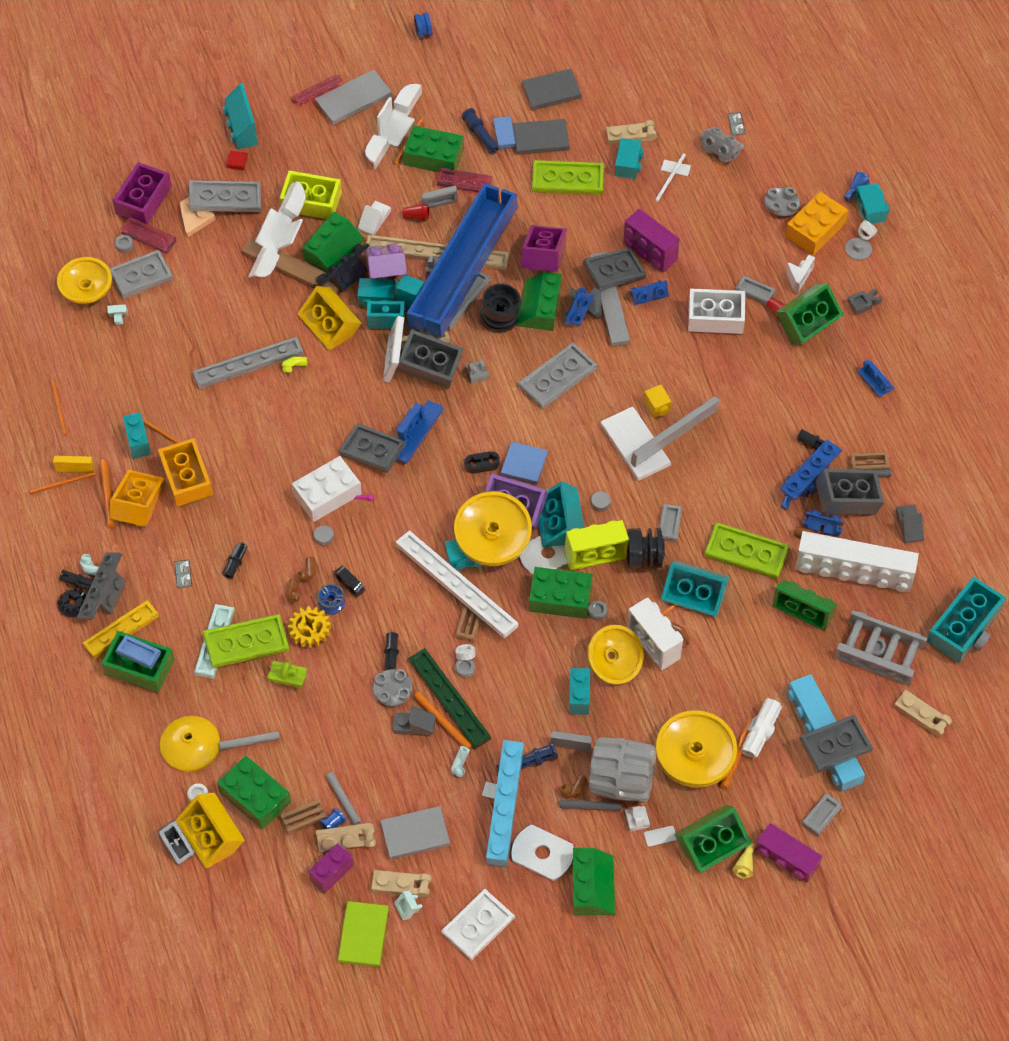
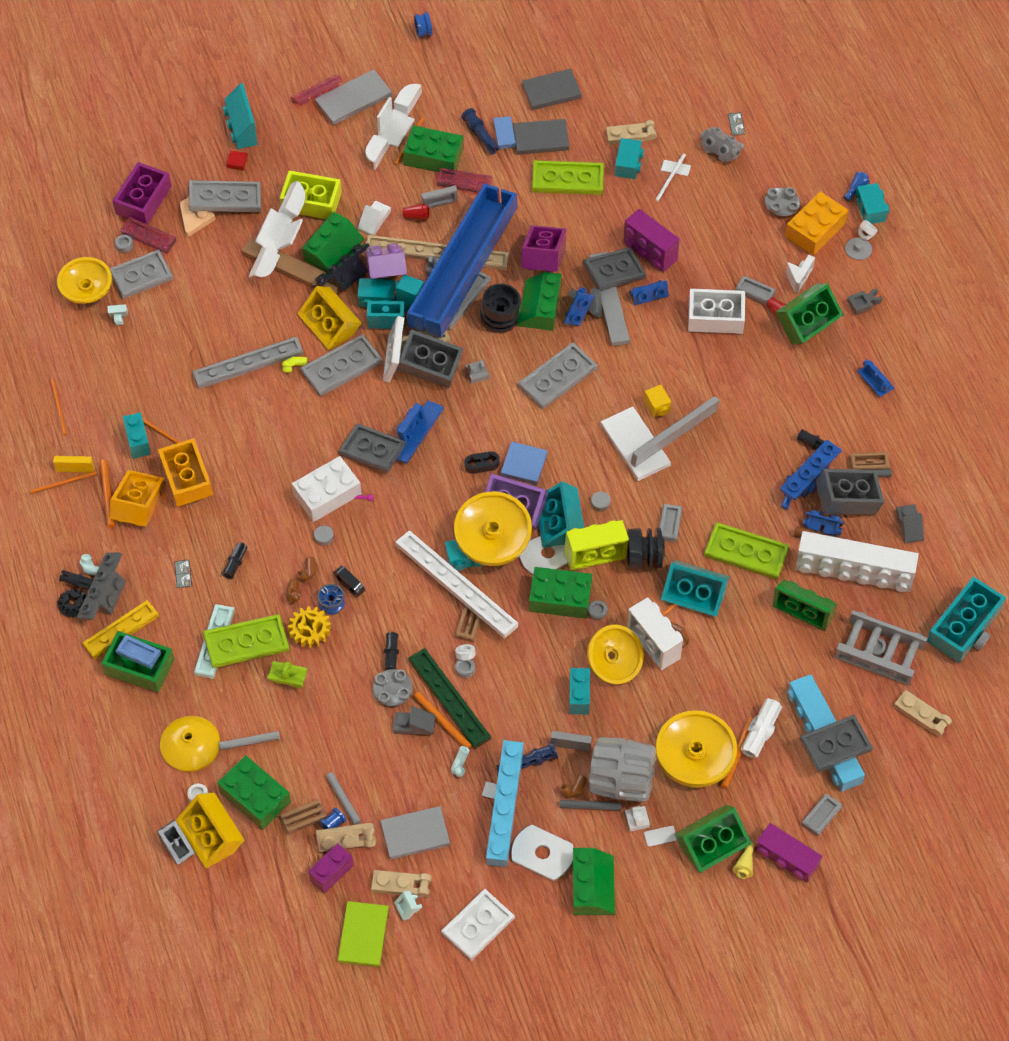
(341, 365): none -> light grey tile

